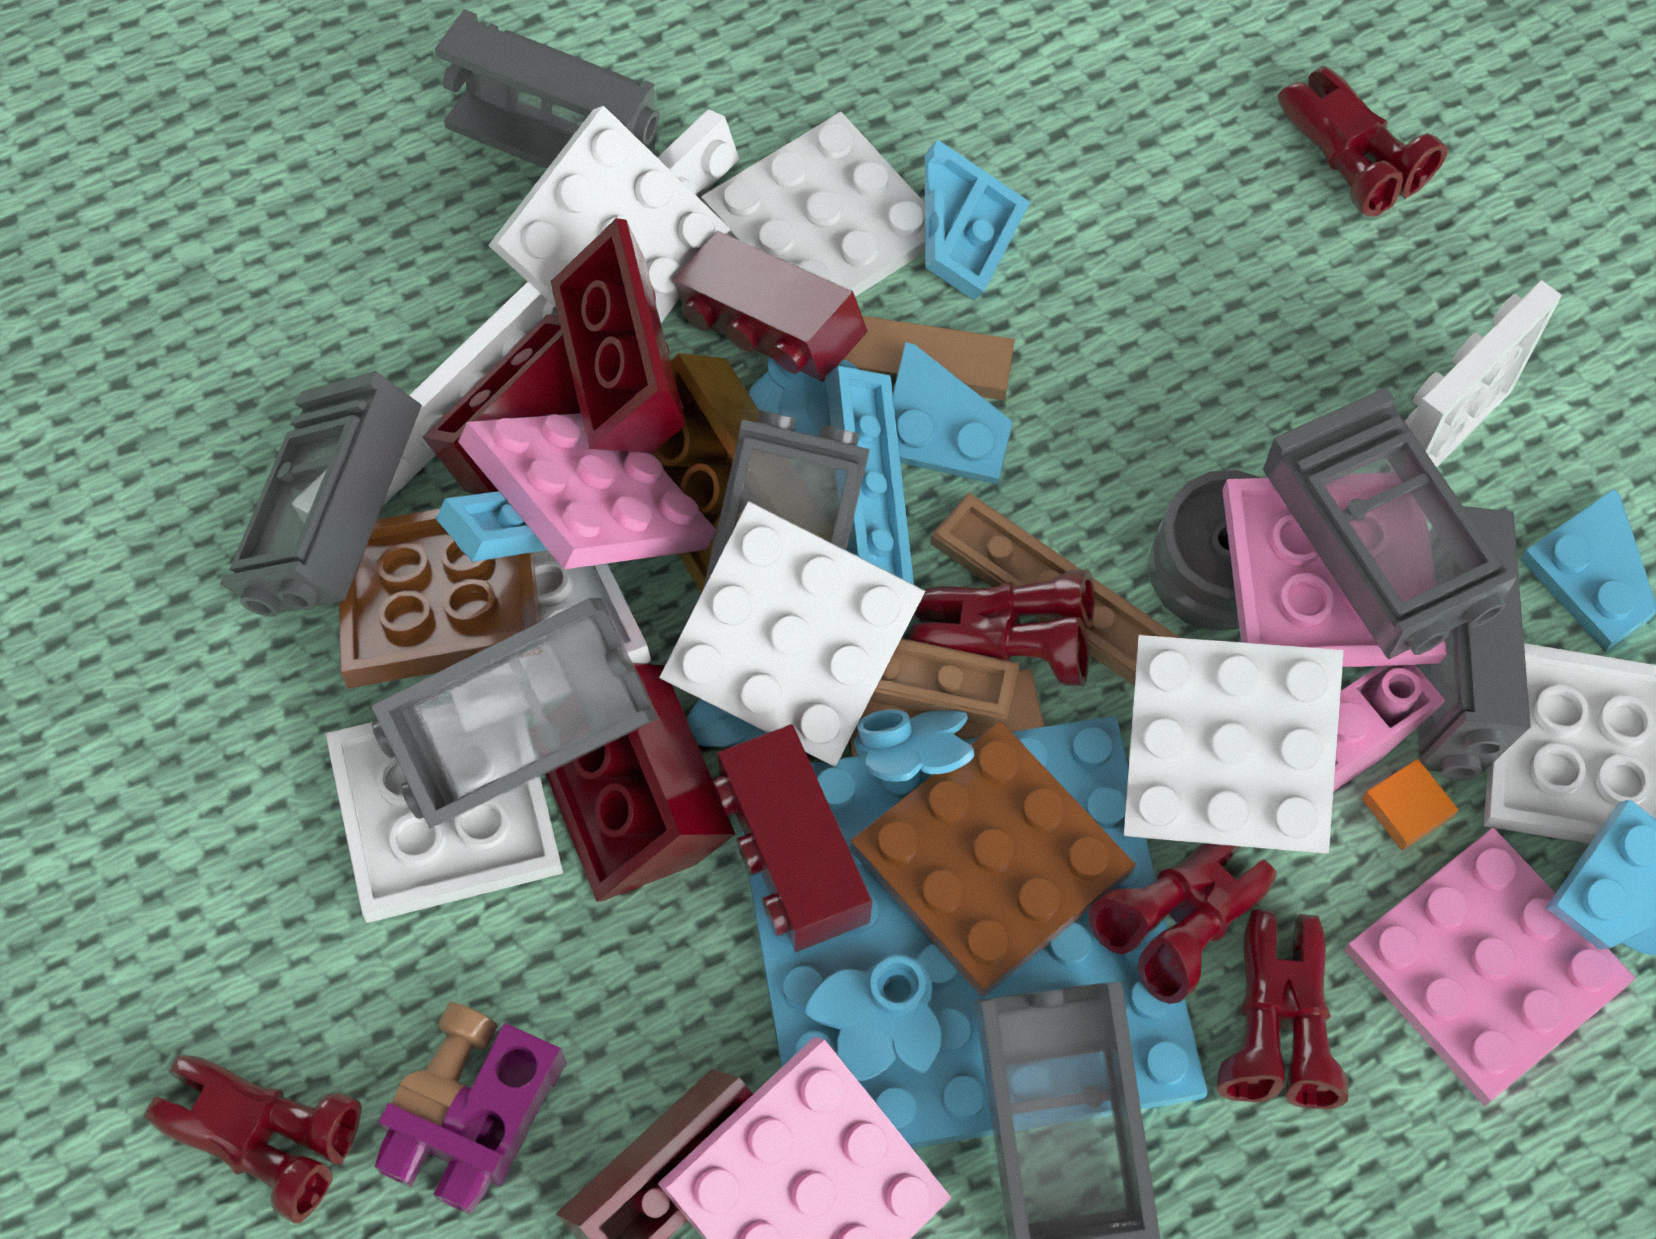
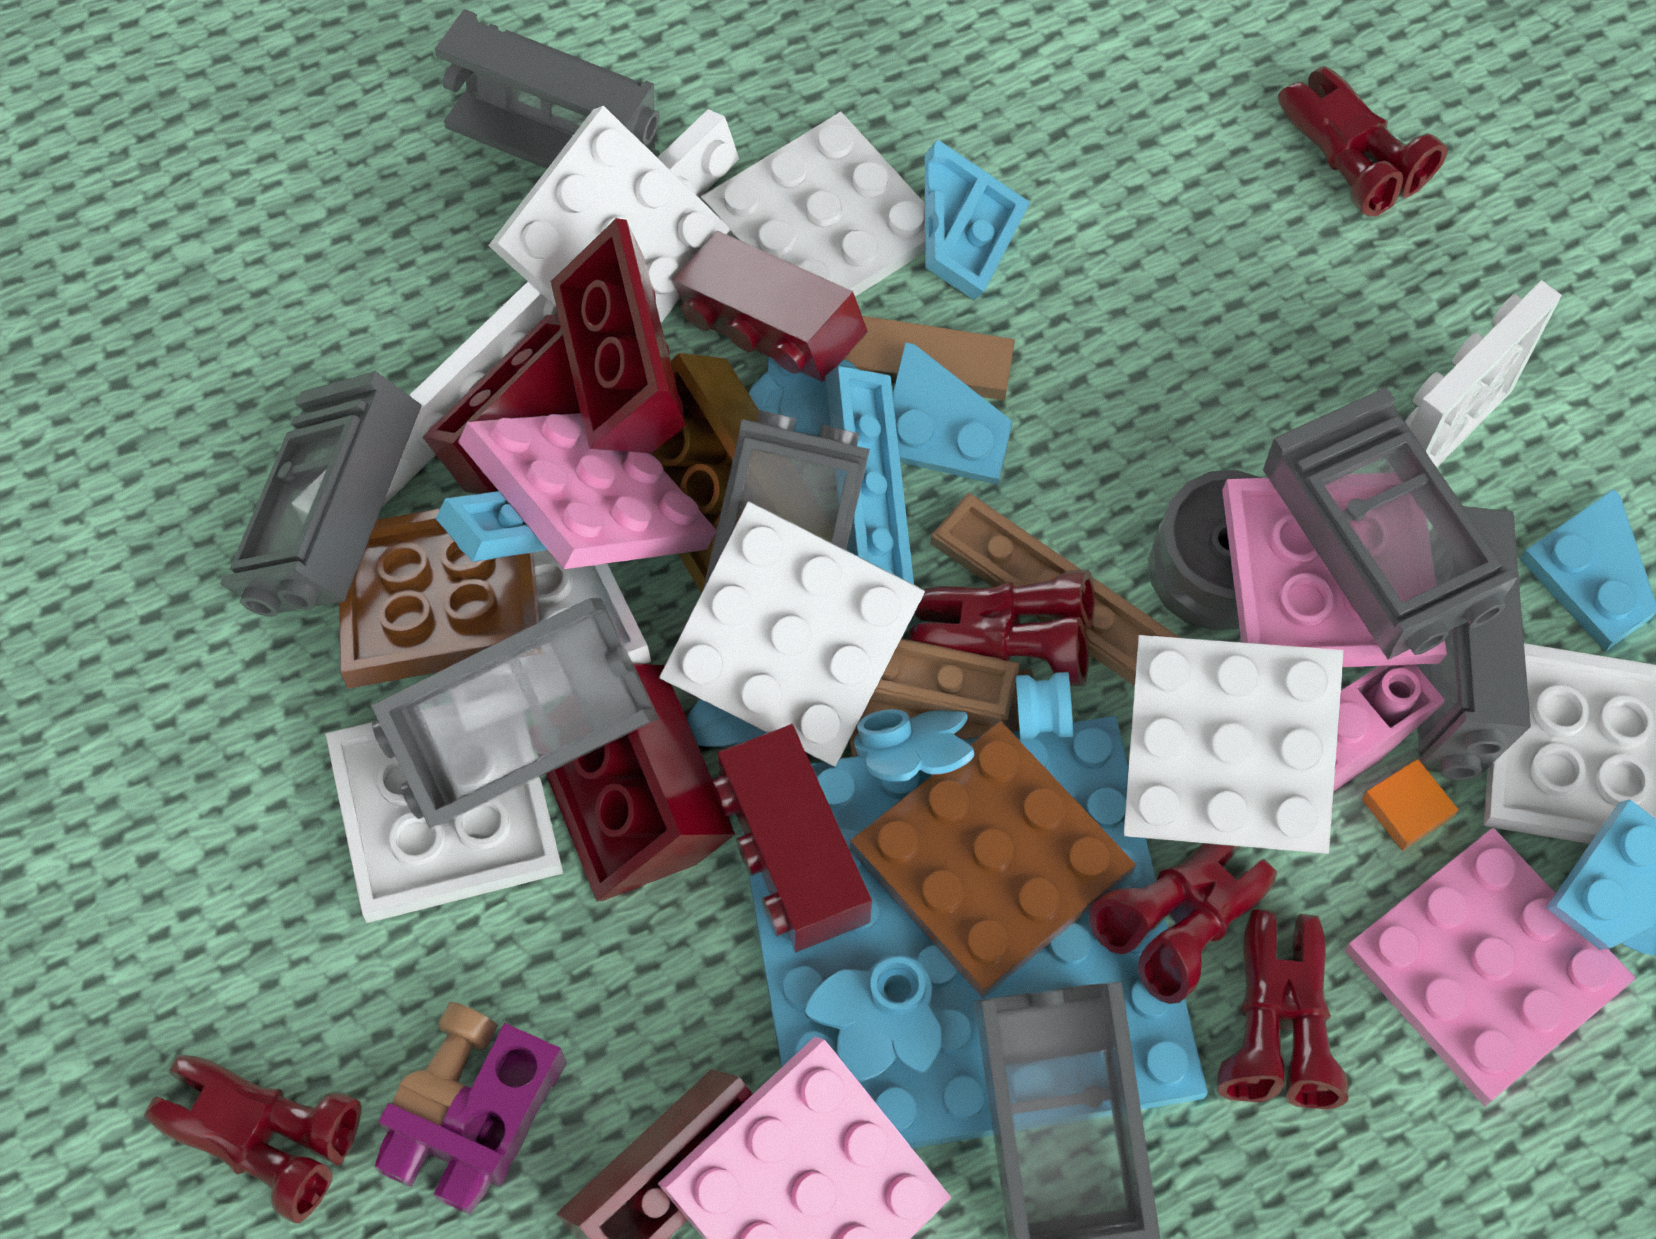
(1044, 706): none -> medium azure wheel

